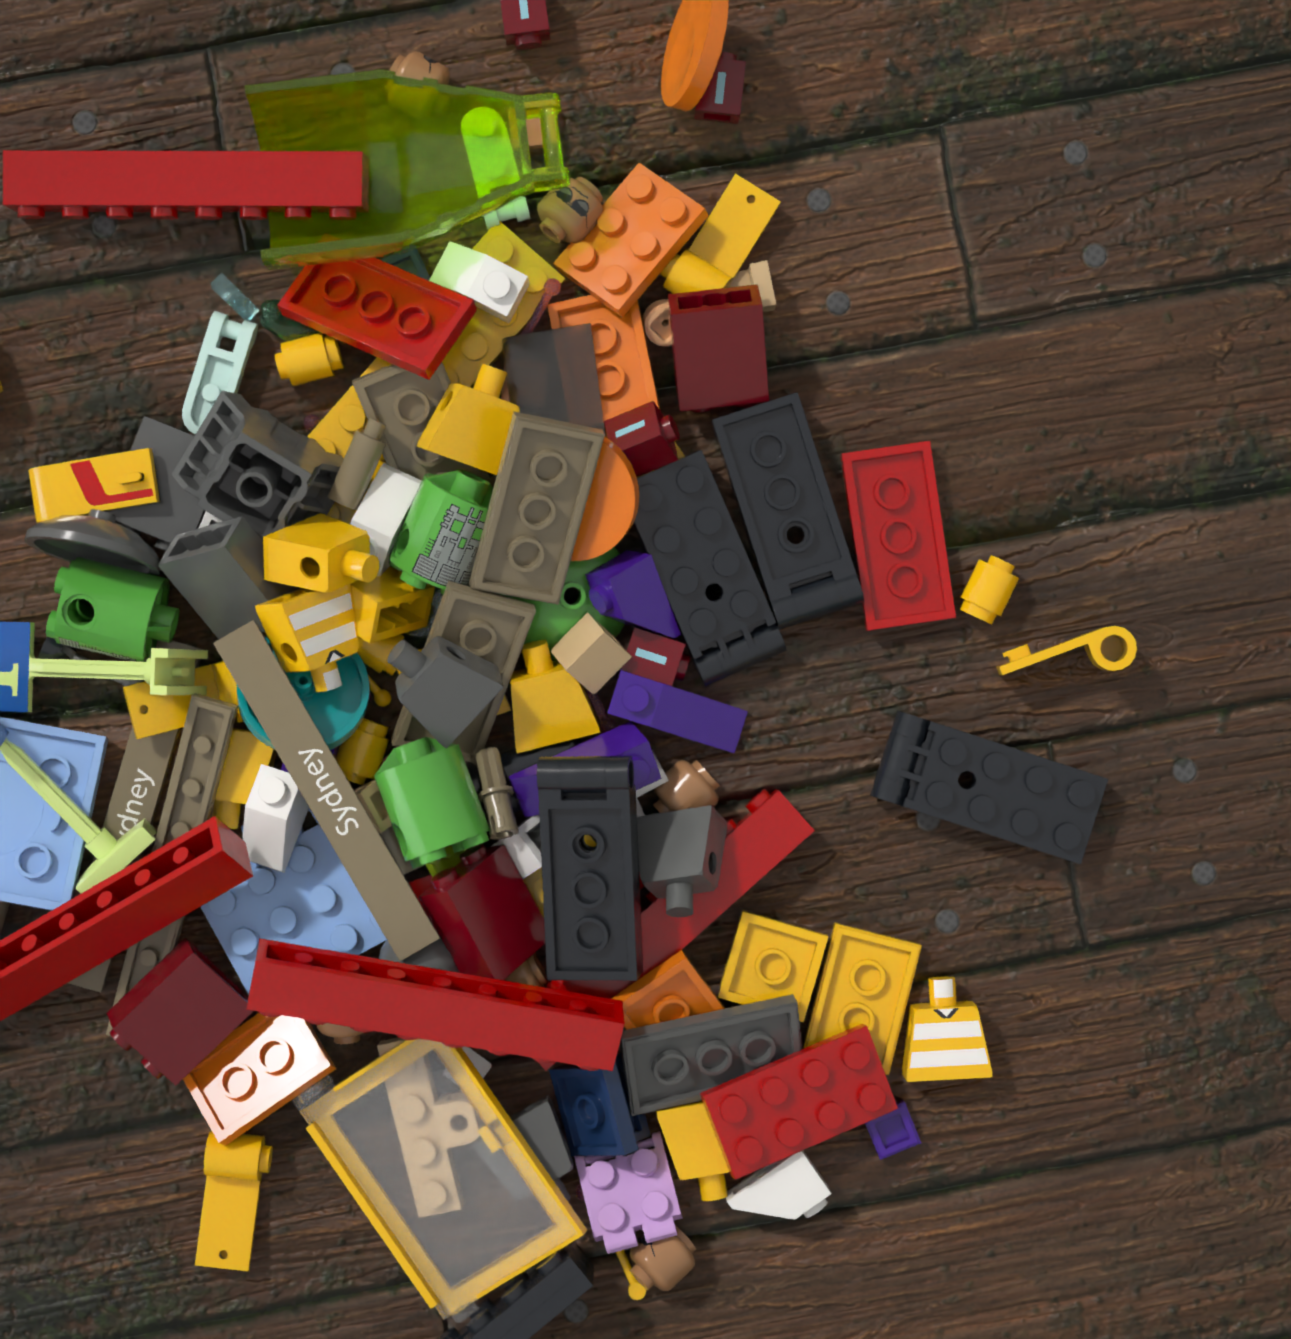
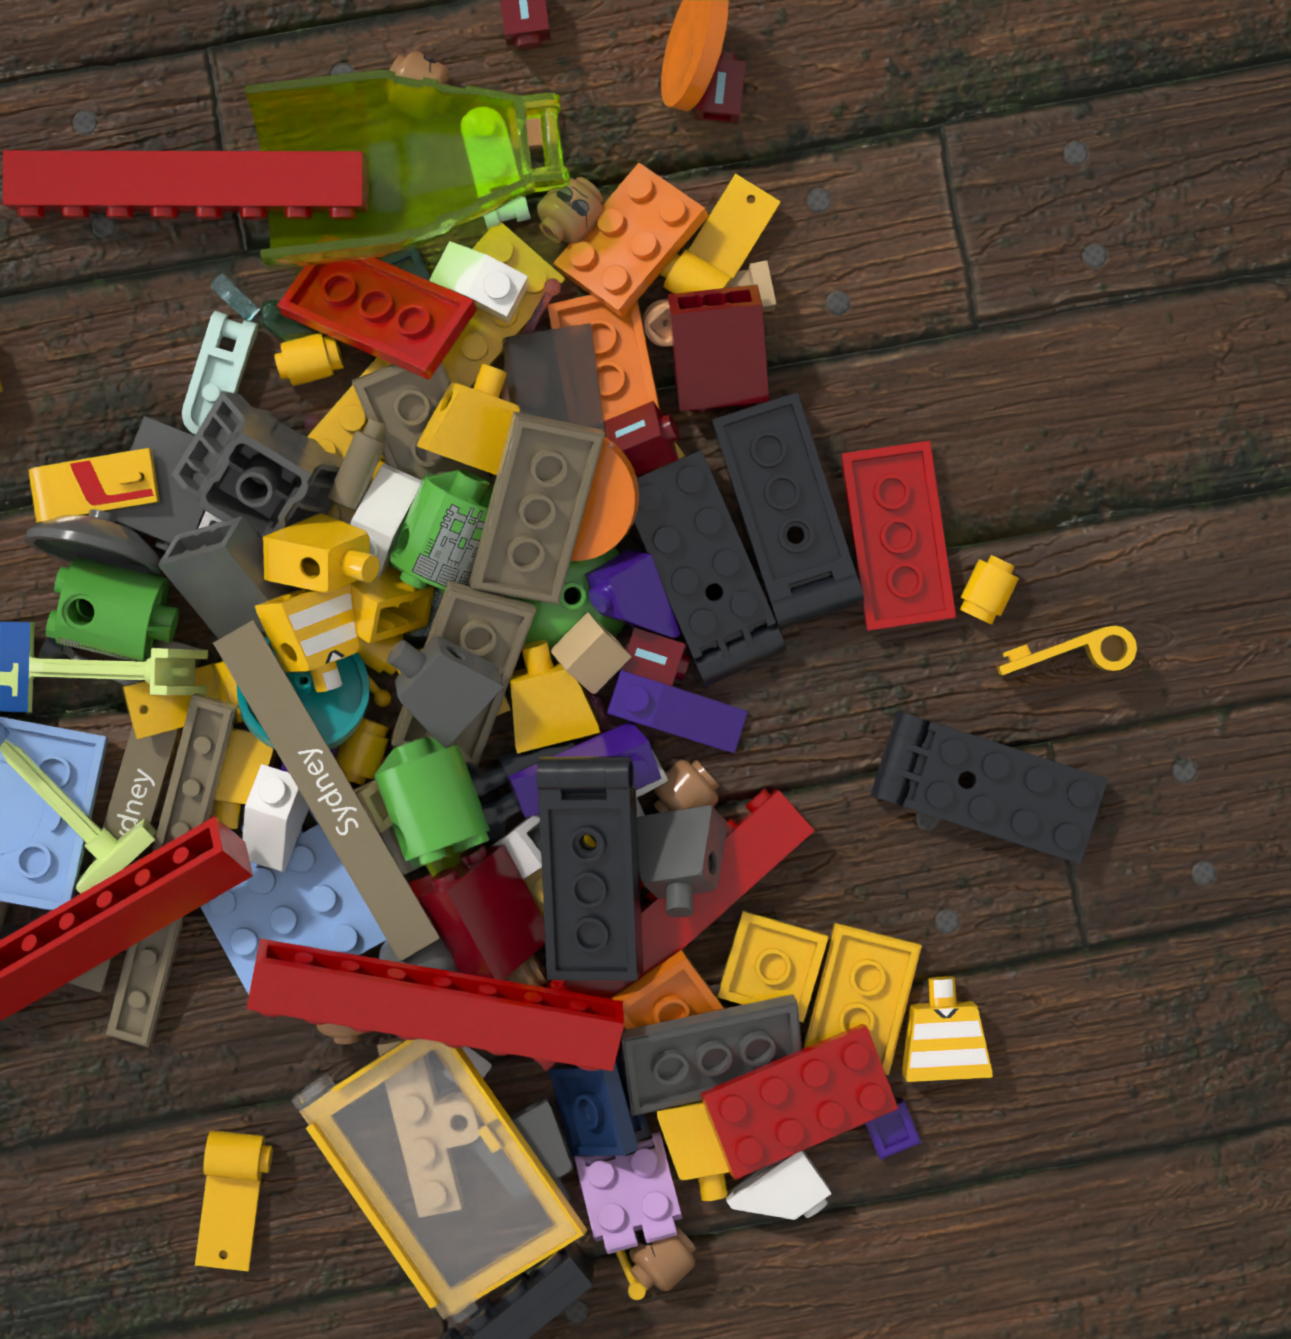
(178, 1012): dark red brick -> none
(256, 1073): plate -> none
(495, 794): dark tan axle -> none

